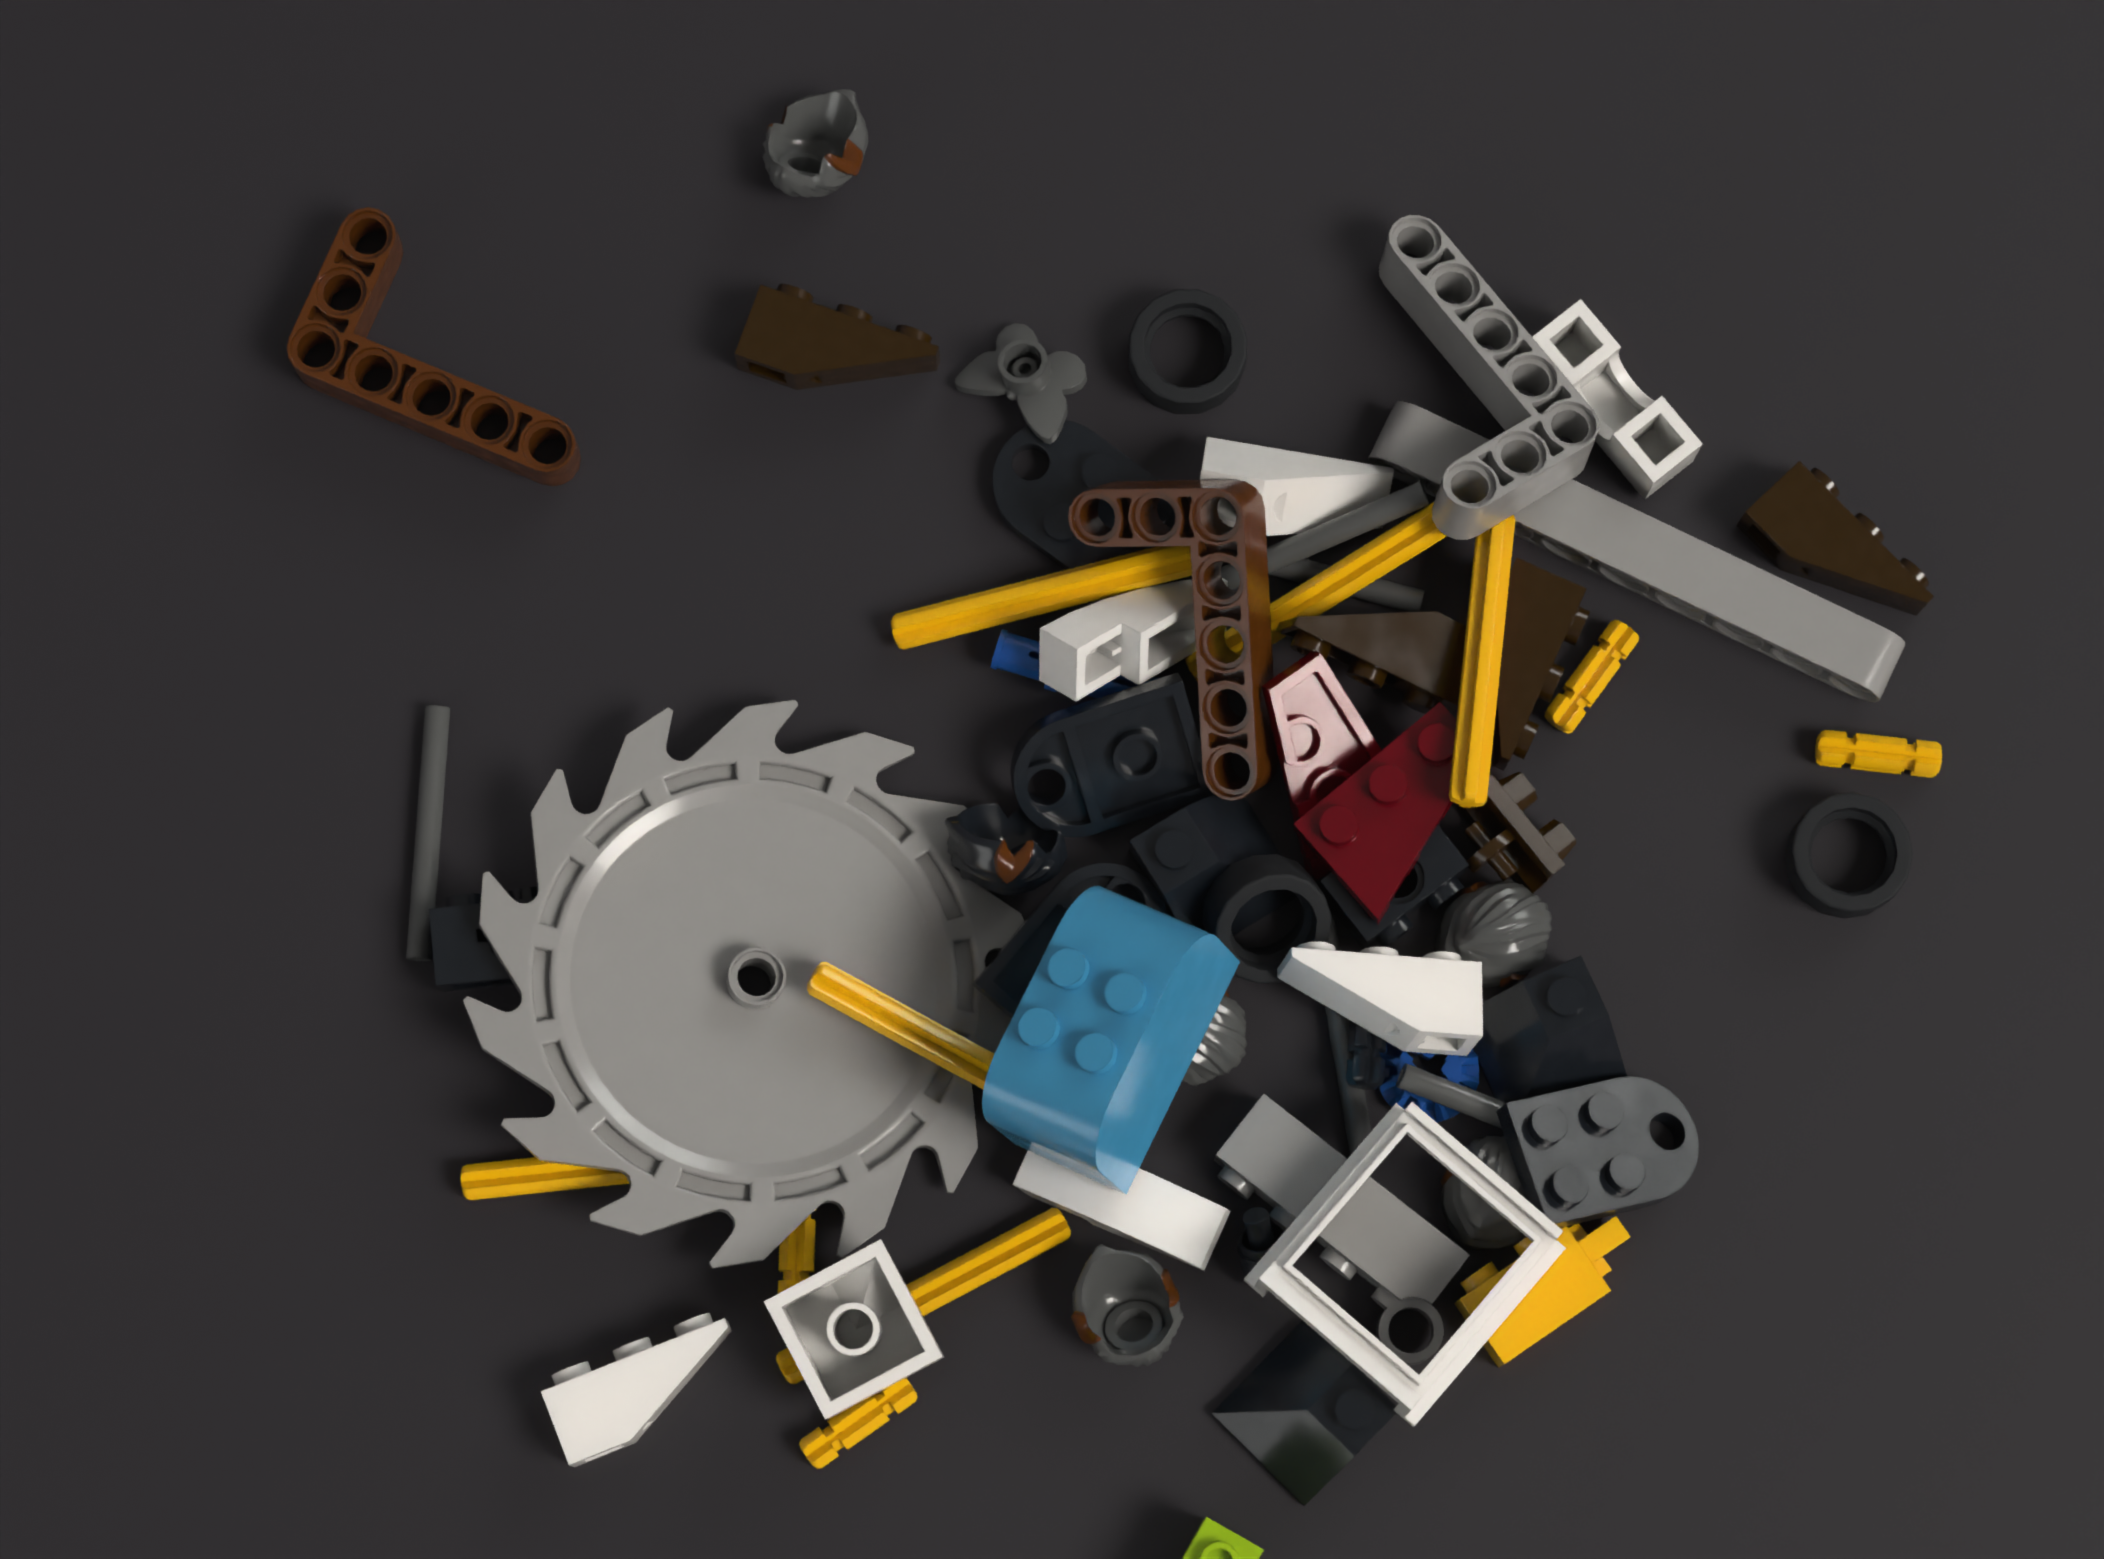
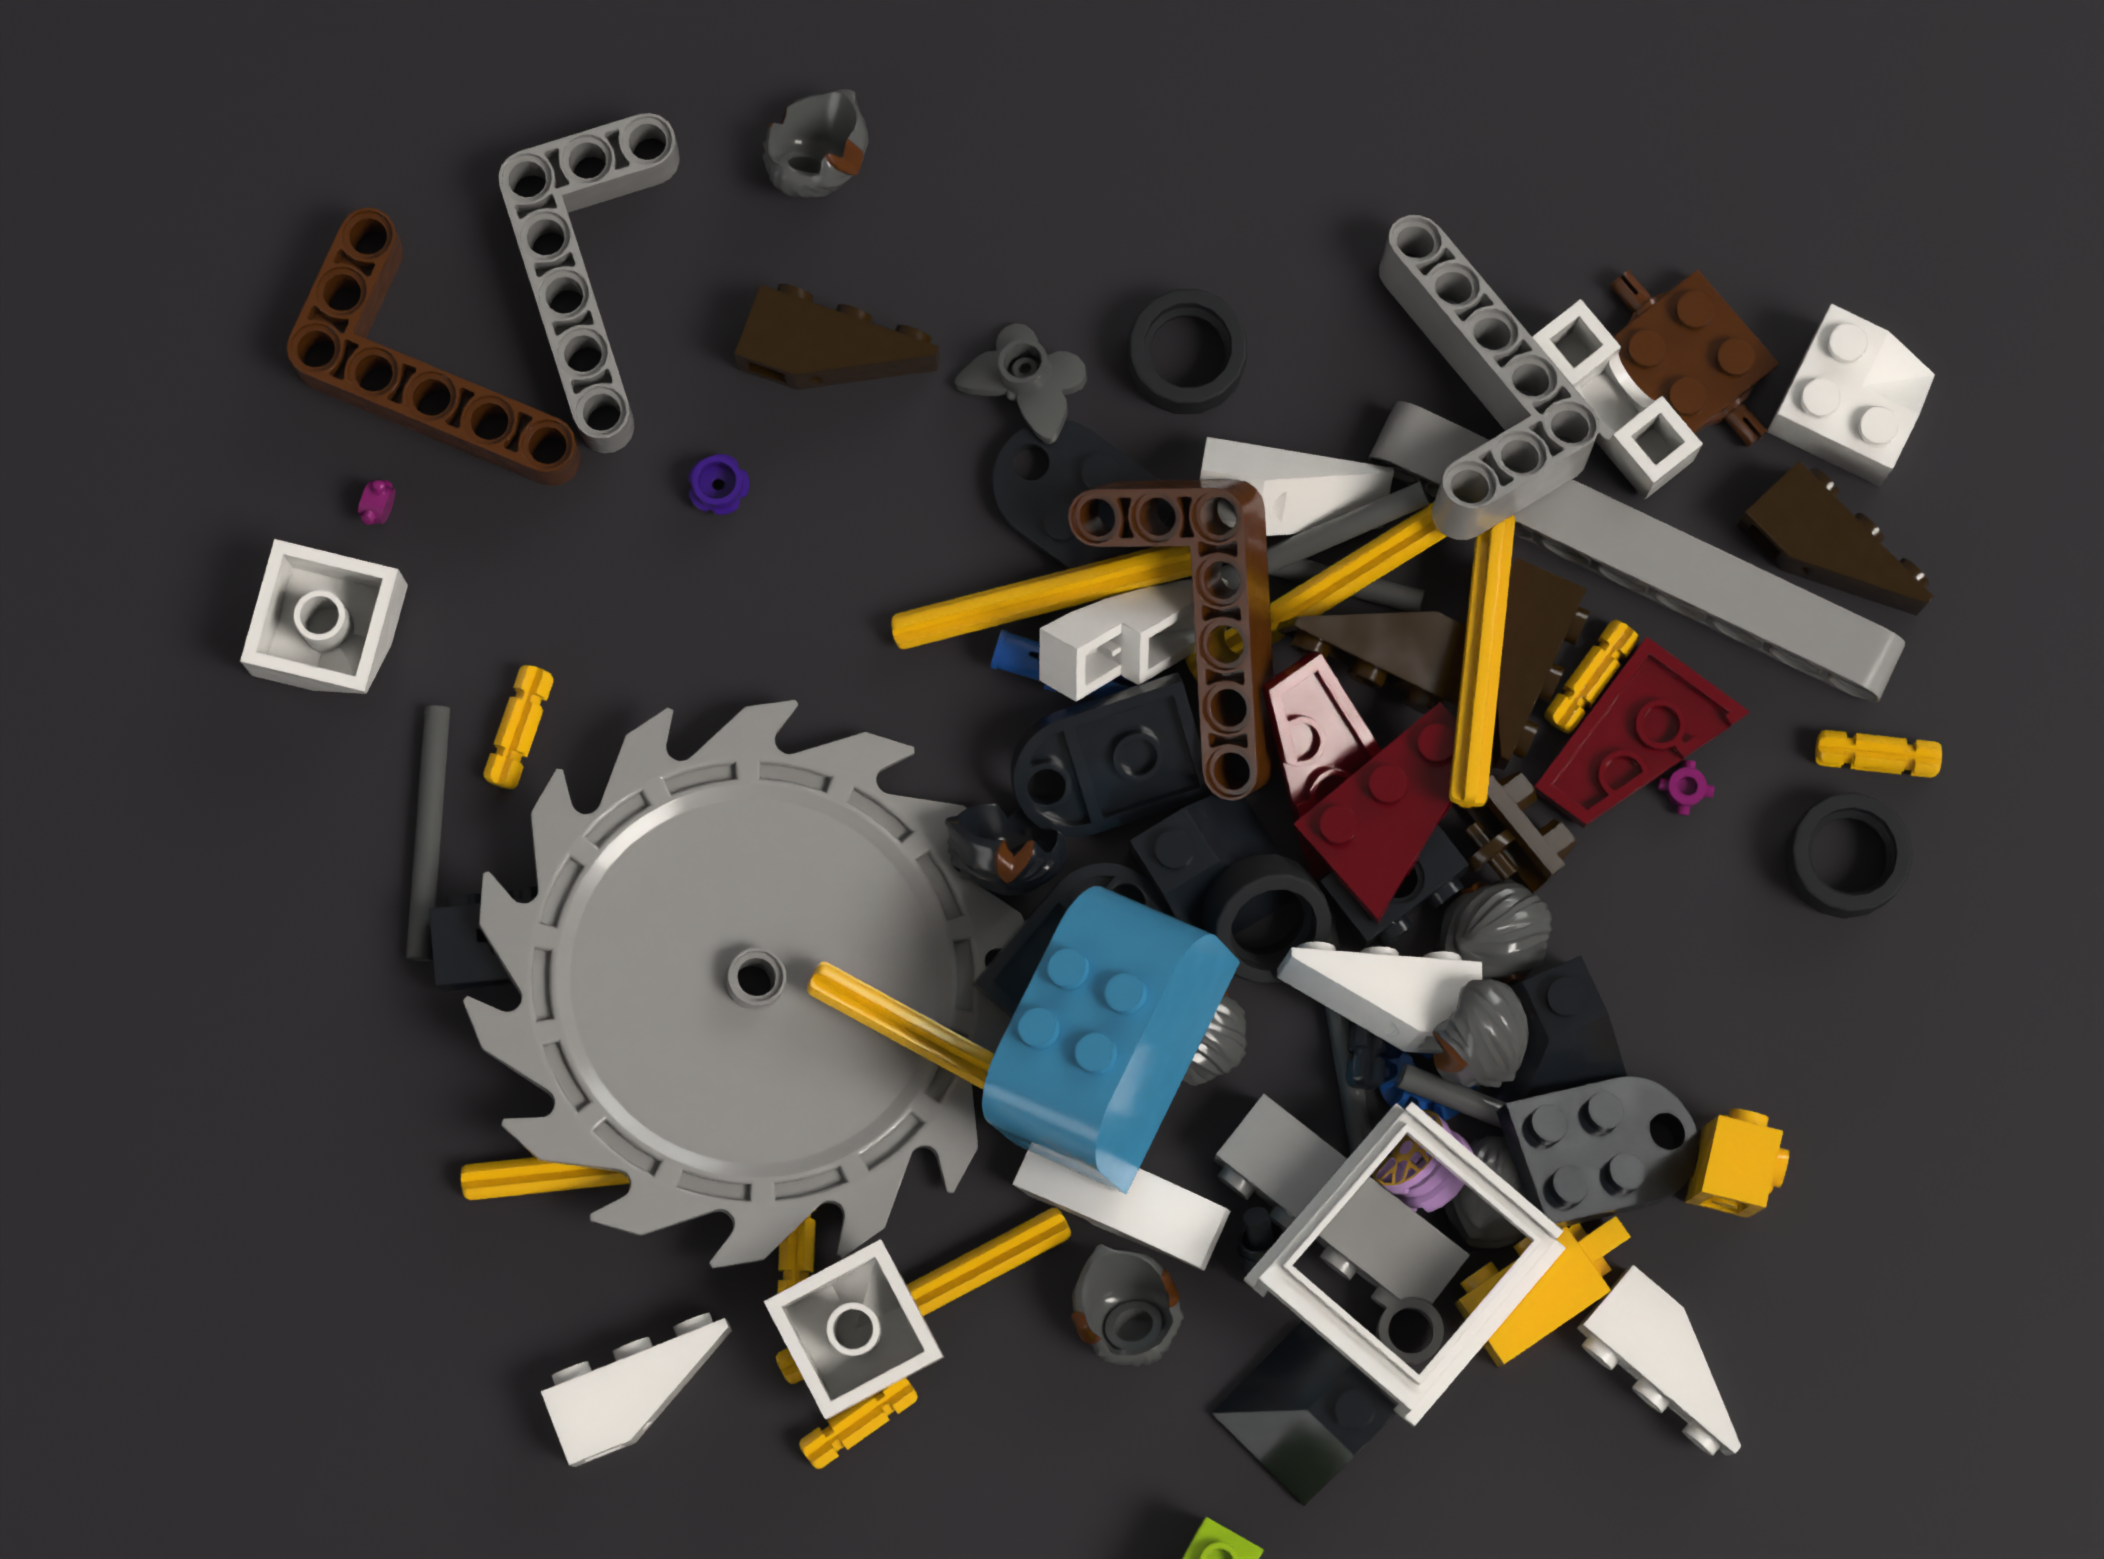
(323, 620): none -> white slope
(376, 502): none -> magenta piece
(518, 727): none -> yellow axle
(565, 268): none -> light grey beam
(718, 468): none -> dark purple plate
(1417, 1176): none -> lavender wheel
(1483, 1036): none -> dark grey hair
(1635, 733): none -> dark red wing
(1657, 1345): none -> white slope
(1686, 787): none -> magenta piece
(1693, 353): none -> reddish brown plate
(1737, 1164): none -> yellow brick
(1853, 396): none -> white slope

